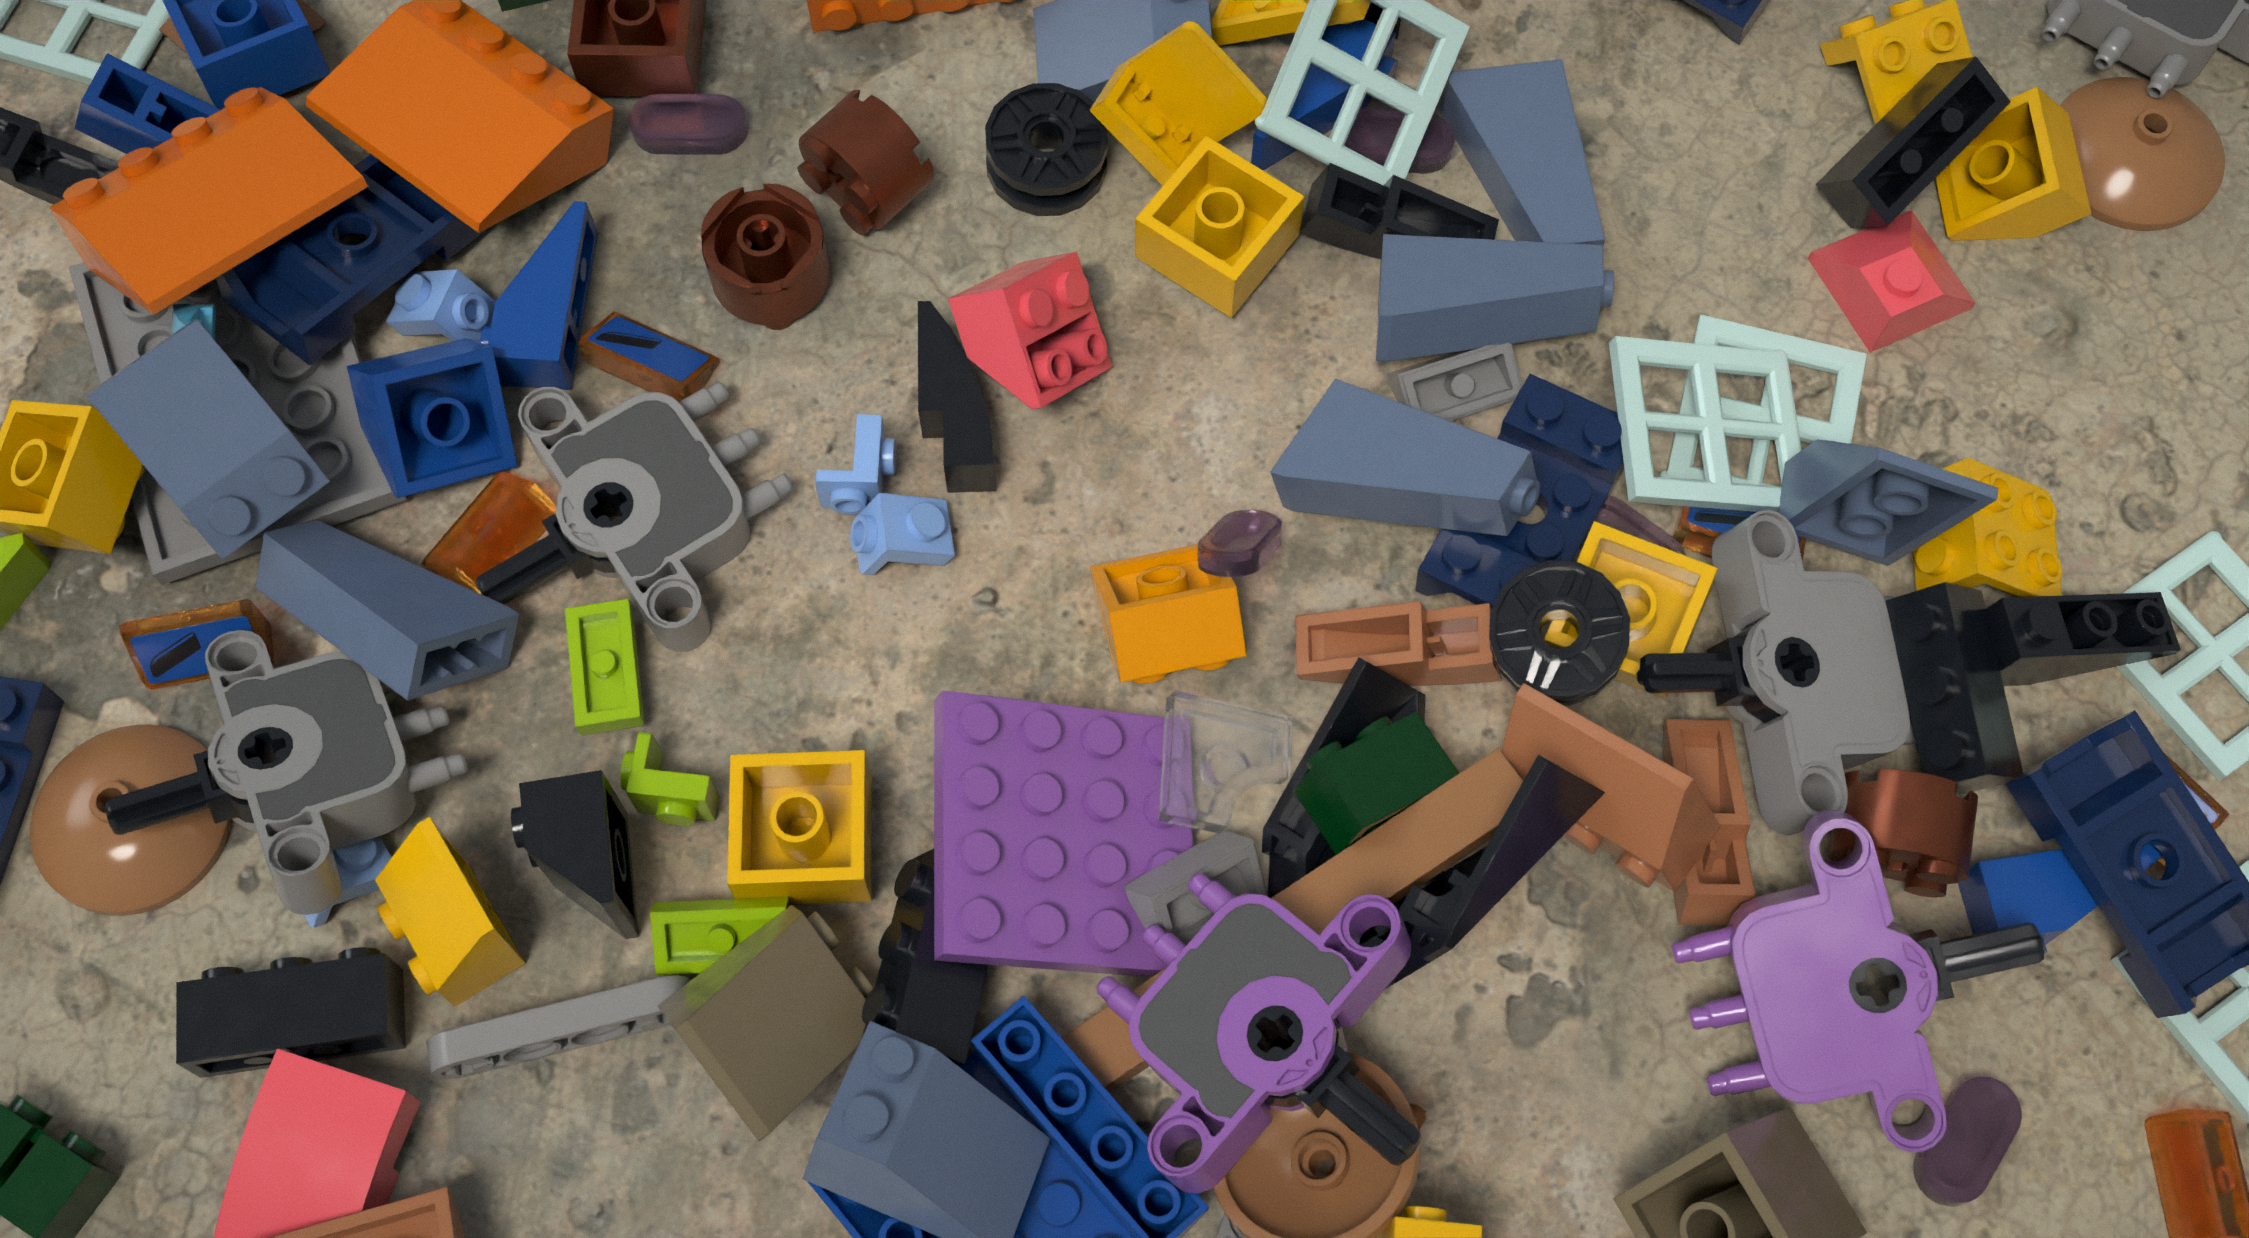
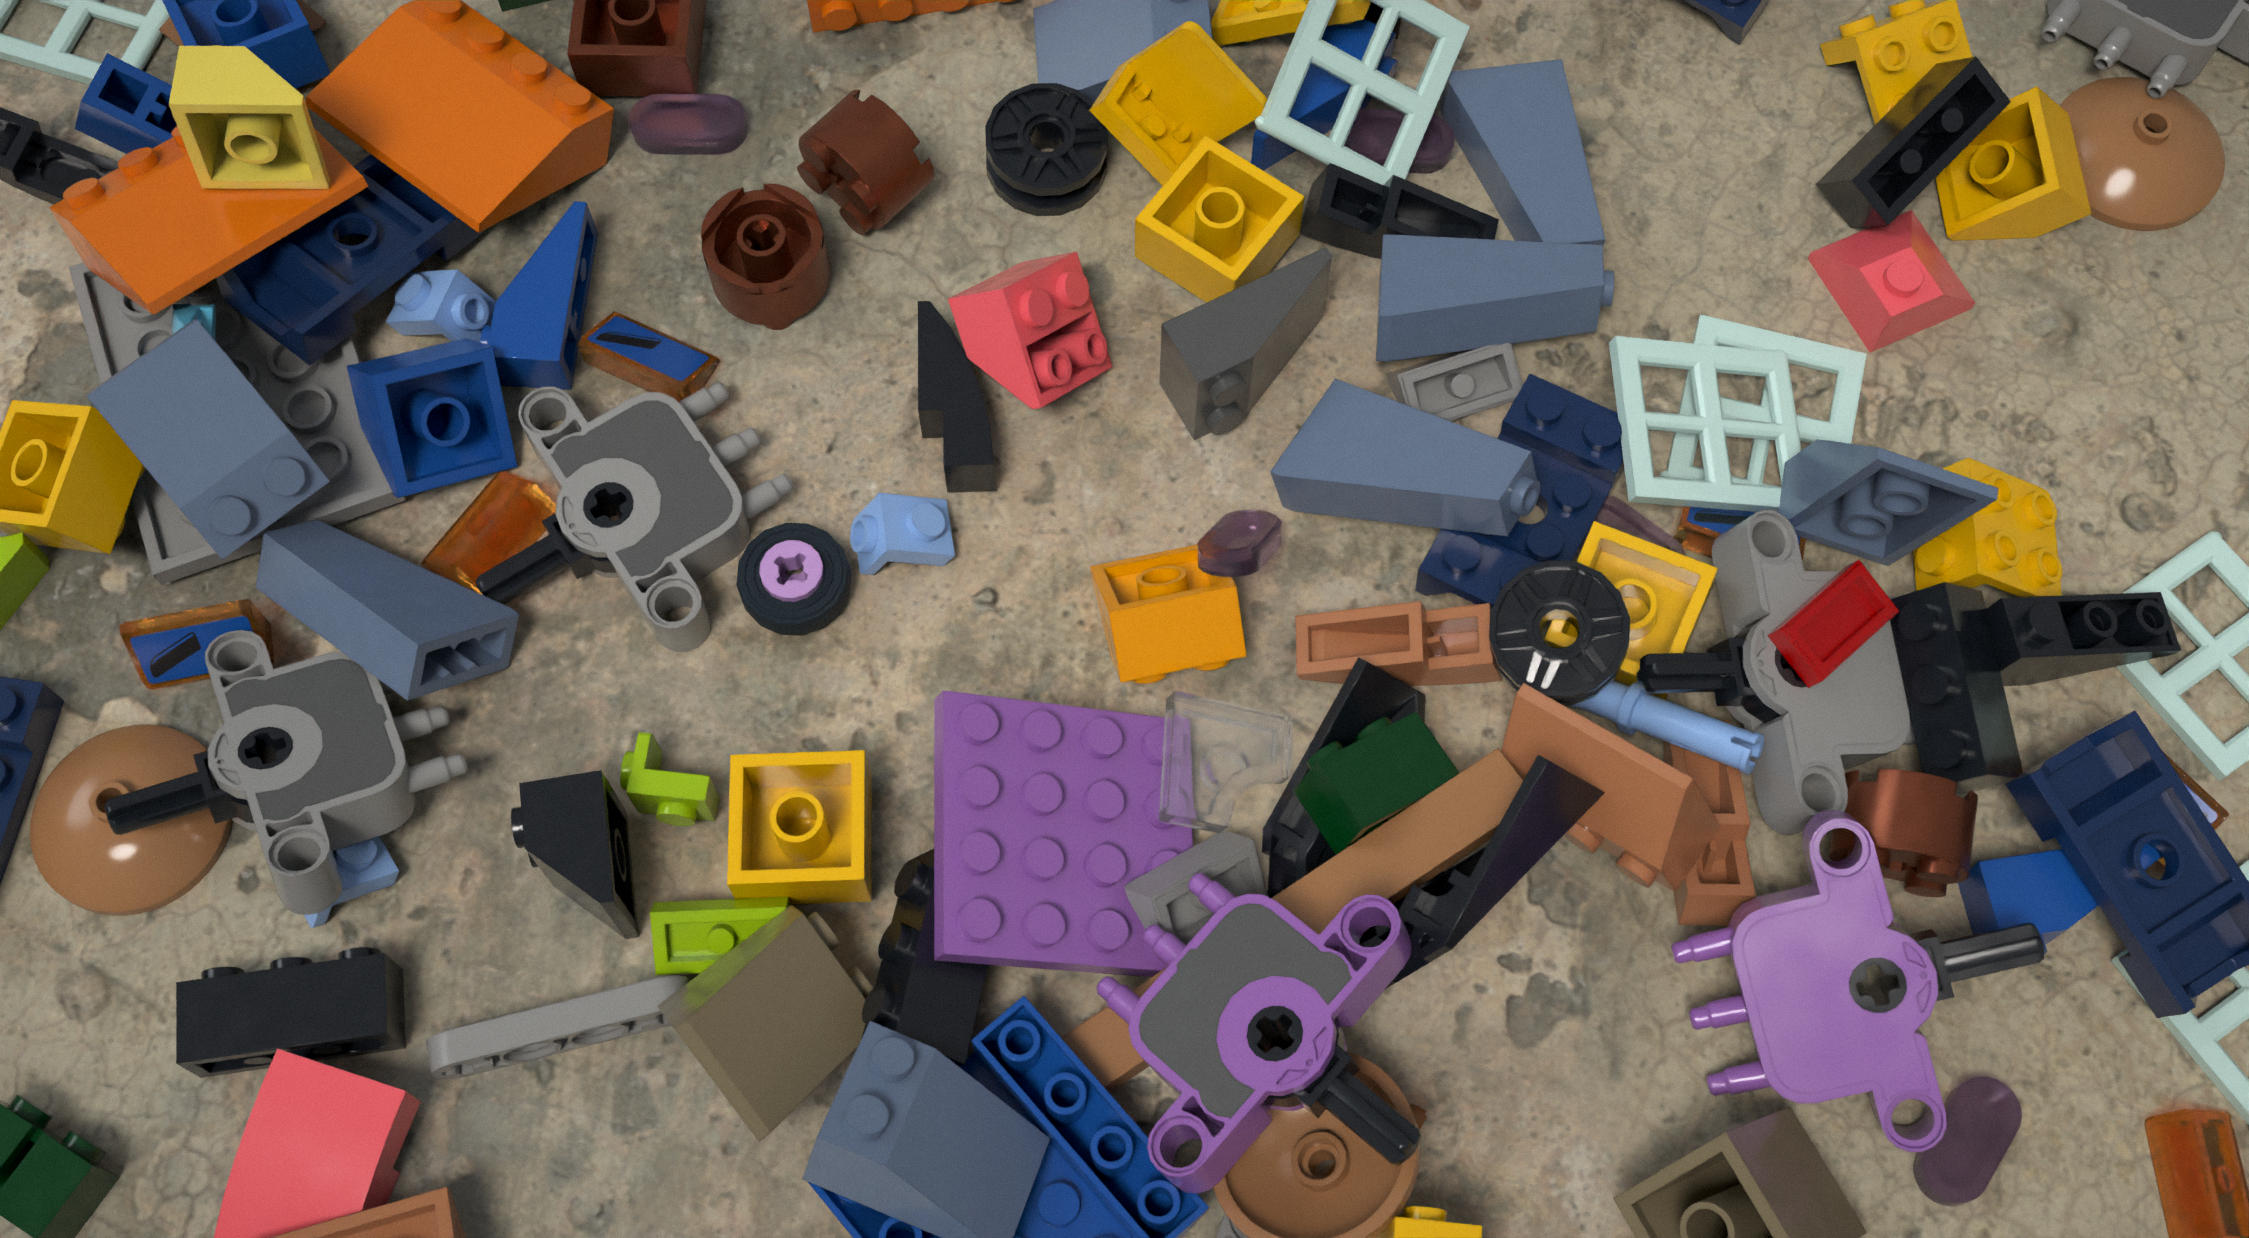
(243, 122): none -> light yellow slope
(444, 916): yellow slope -> none
(604, 667): lime plate -> none
(796, 601): none -> black wheel
(873, 459): light blue bracket -> none
(1235, 346): none -> dark grey slope
(1641, 711): none -> light blue pin
(1833, 623): none -> red tile

